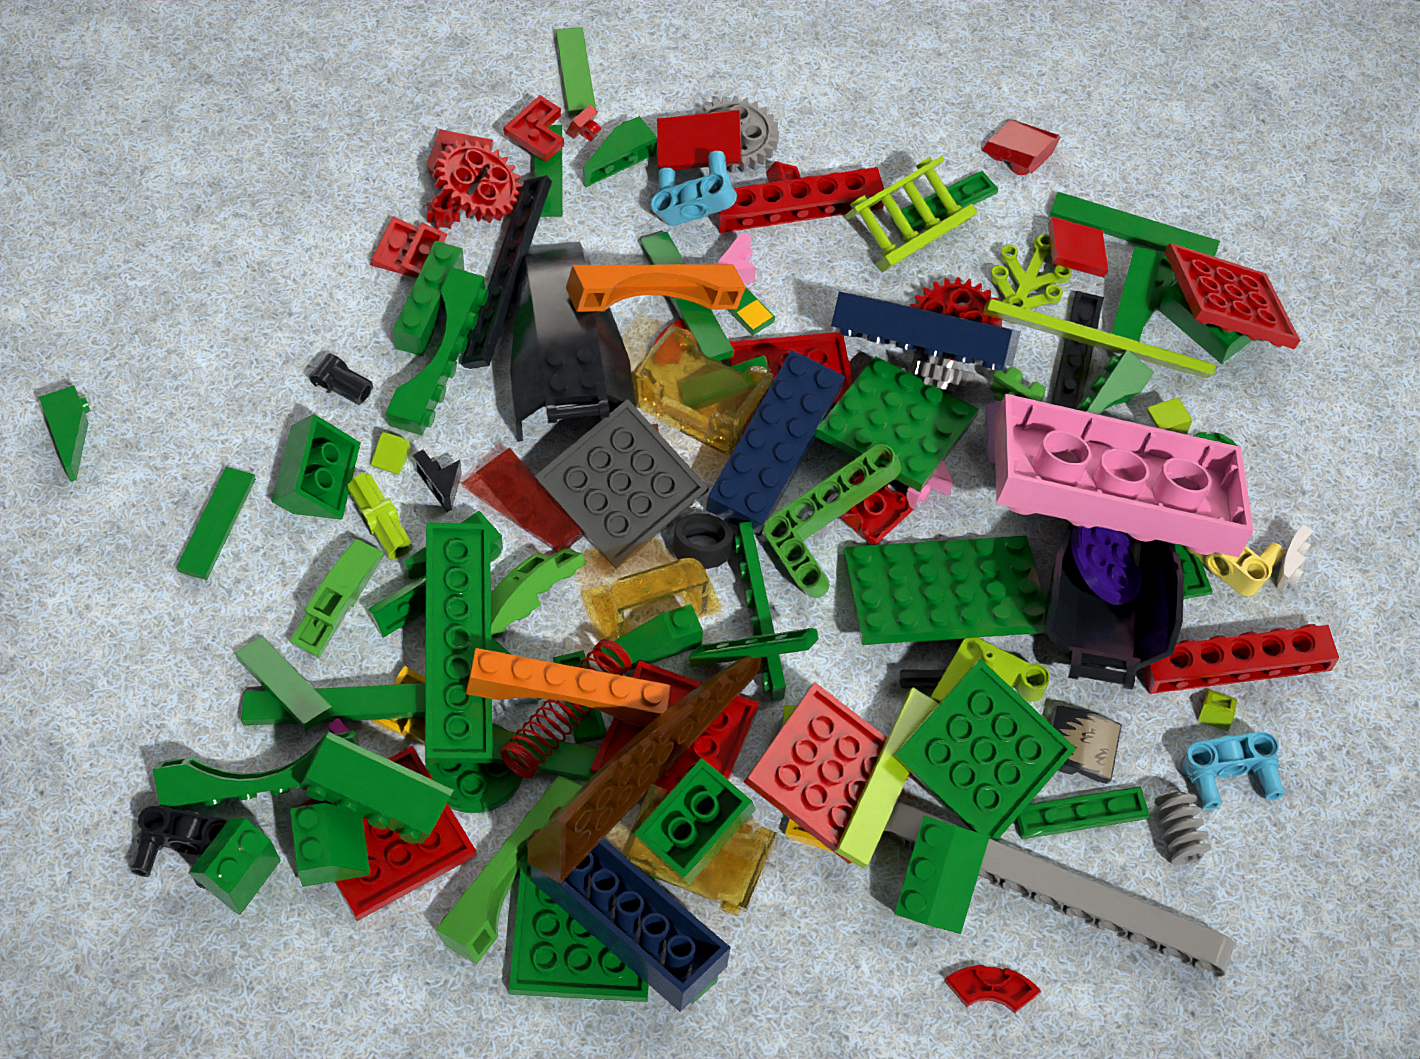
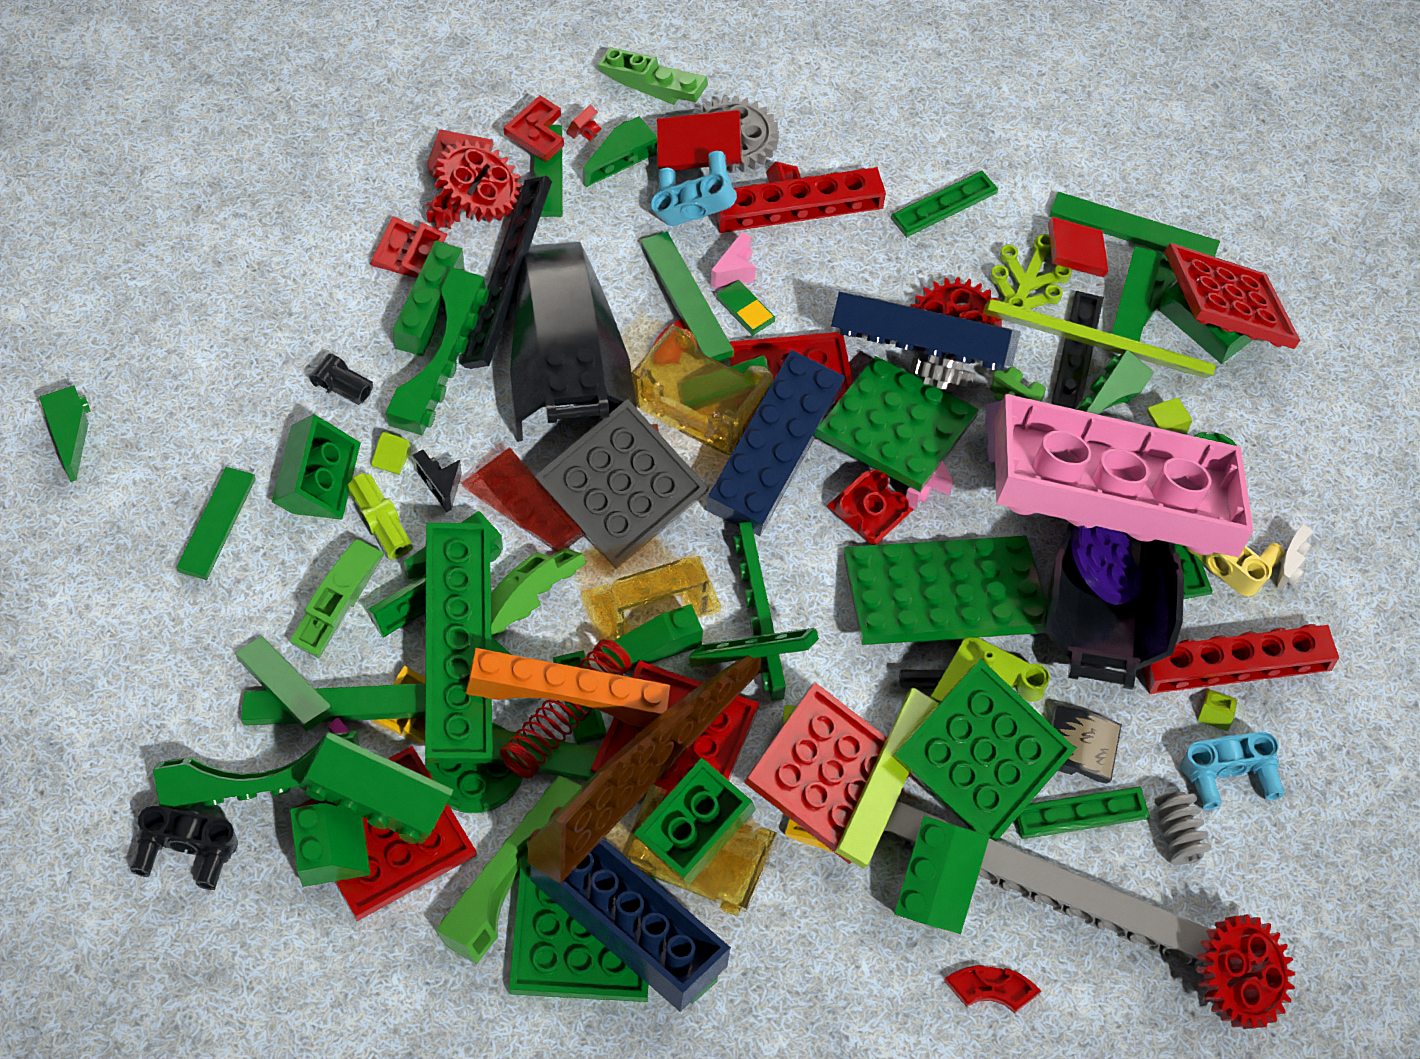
(236, 863): green slope -> none
(575, 70): bright green tile -> none
(604, 285): orange arch -> none
(646, 76): none -> bright green slope
(707, 525): black tyre -> none
(826, 512): bright green beam -> none
(912, 240): lime fence -> none
(1021, 146): slope -> none
(1230, 954): none -> red gear

